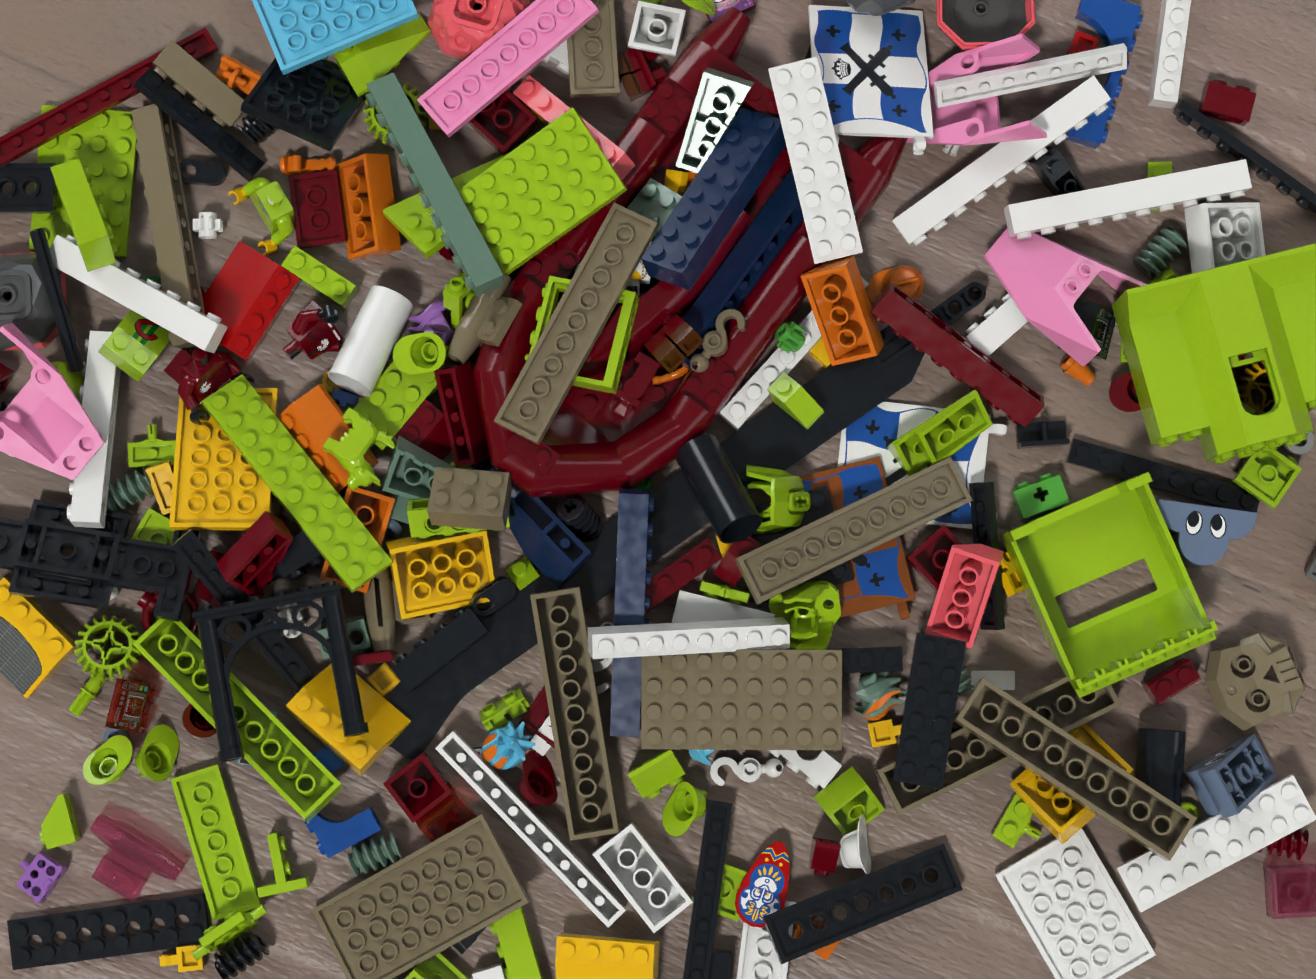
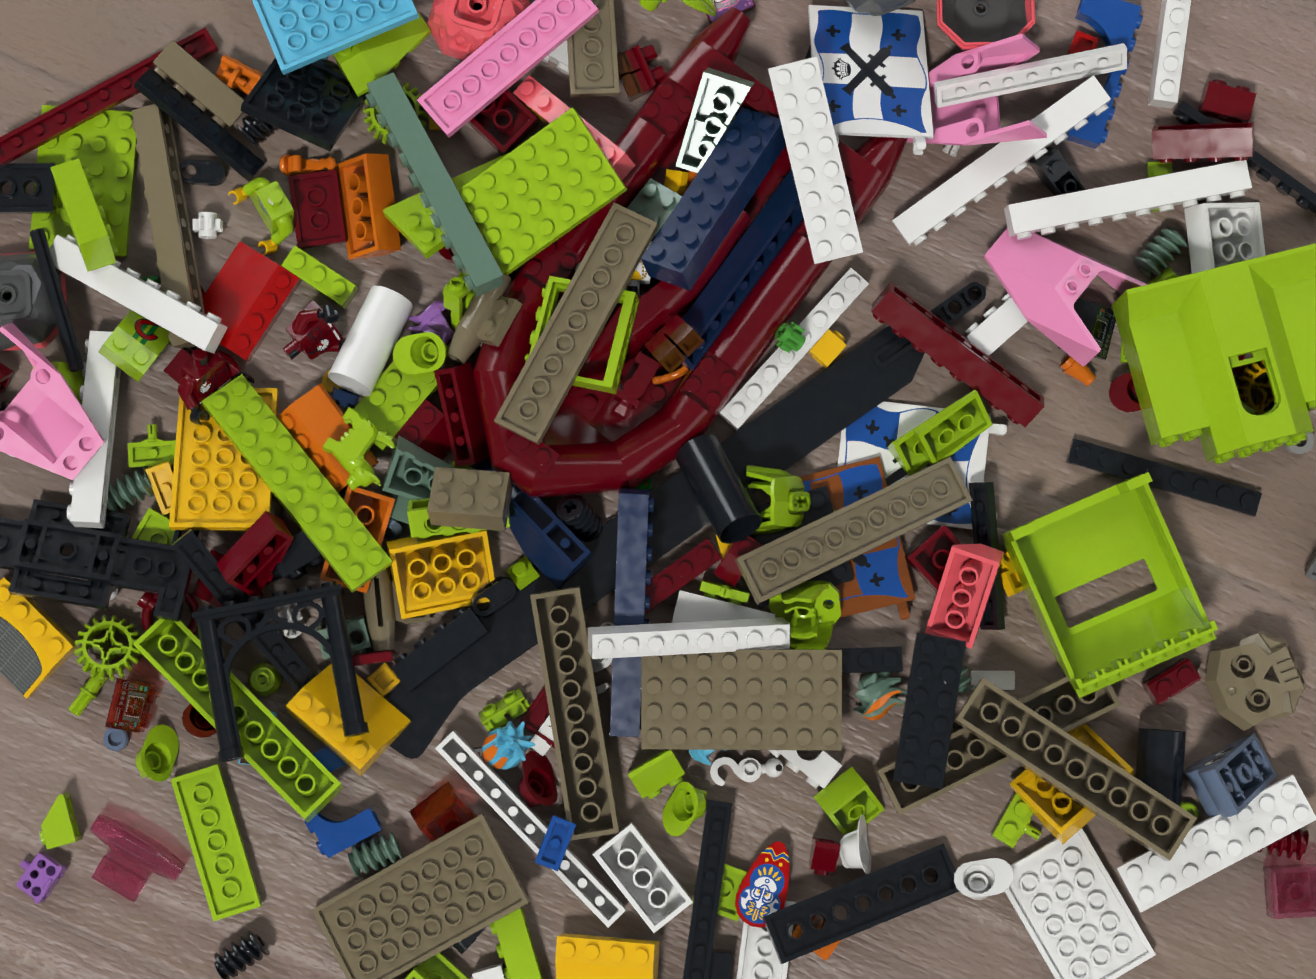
(99, 946): black plate -> none
(109, 761): lime piece -> none
(183, 959): yellow plate -> none
(234, 926): lime plate -> none
(271, 677): none -> lime cone
(281, 868): lime bracket -> none
(418, 787): dark red slope -> none
(555, 843): none -> blue plate
(657, 28): white slope -> none
(716, 342): dark tan piece -> none
(794, 400): lime slope -> none
(842, 311): orange slope -> none
(883, 732): yellow plate -> none
(904, 277): orange piece -> none
(983, 878): none -> white piece
(1041, 435): black panel -> none
(1054, 495): bright green brick -> none
(1203, 141): none -> brick
(1204, 531): sand blue brick -> none
(1267, 476): lime plate -> none

